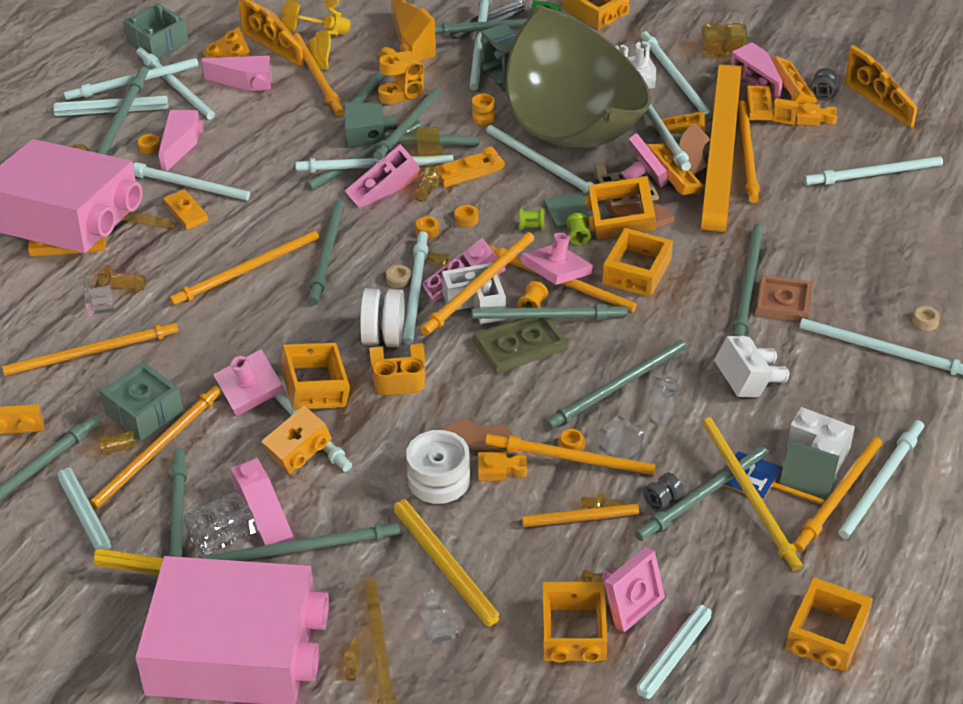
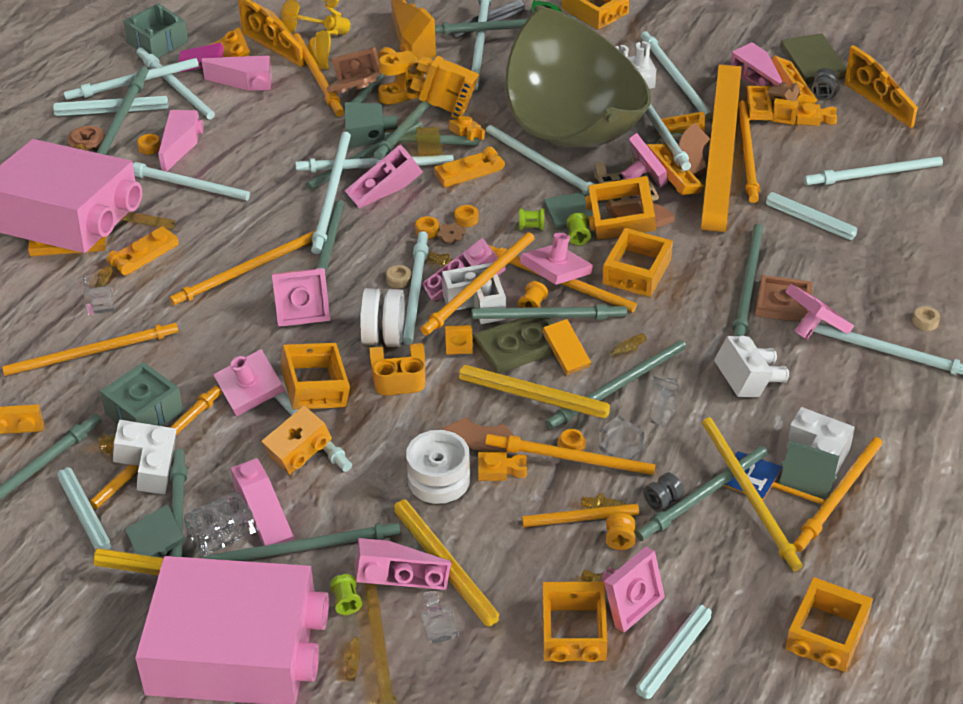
(91, 136): none -> nougat gear
(128, 281): clear yellow pin -> none
(142, 251): none -> light orange plate
(150, 449): none -> white brick
(155, 533): none -> sand green piece
(185, 209): light orange plate -> none
(208, 51): none -> dark pink tile
(301, 297): none -> bright pink tile
(320, 236): none -> light aqua bar
(347, 600): none -> lime bush
(355, 70): none -> nougat bracket
(399, 565): none -> bright pink slope
(427, 181): clear yellow cone -> none
(445, 85): none -> light orange hips
(451, 233): none -> medium nougat plant
(458, 339): none -> light orange bracket
(466, 127): none -> light orange plate
(483, 109): light orange wheel -> none
(495, 52): sand green container -> none
(535, 391): none -> yellow axle
(566, 347): none -> light orange tile
(620, 531): none -> light orange wheel
(629, 344): none -> clear yellow helmet
(722, 40): clear yellow brick -> none
(784, 92): none -> medium nougat tile
(811, 54): none -> olive tile
(811, 216): none -> light aqua axle
(816, 312): none -> bright pink tile
(904, 444): light aqua bar -> none

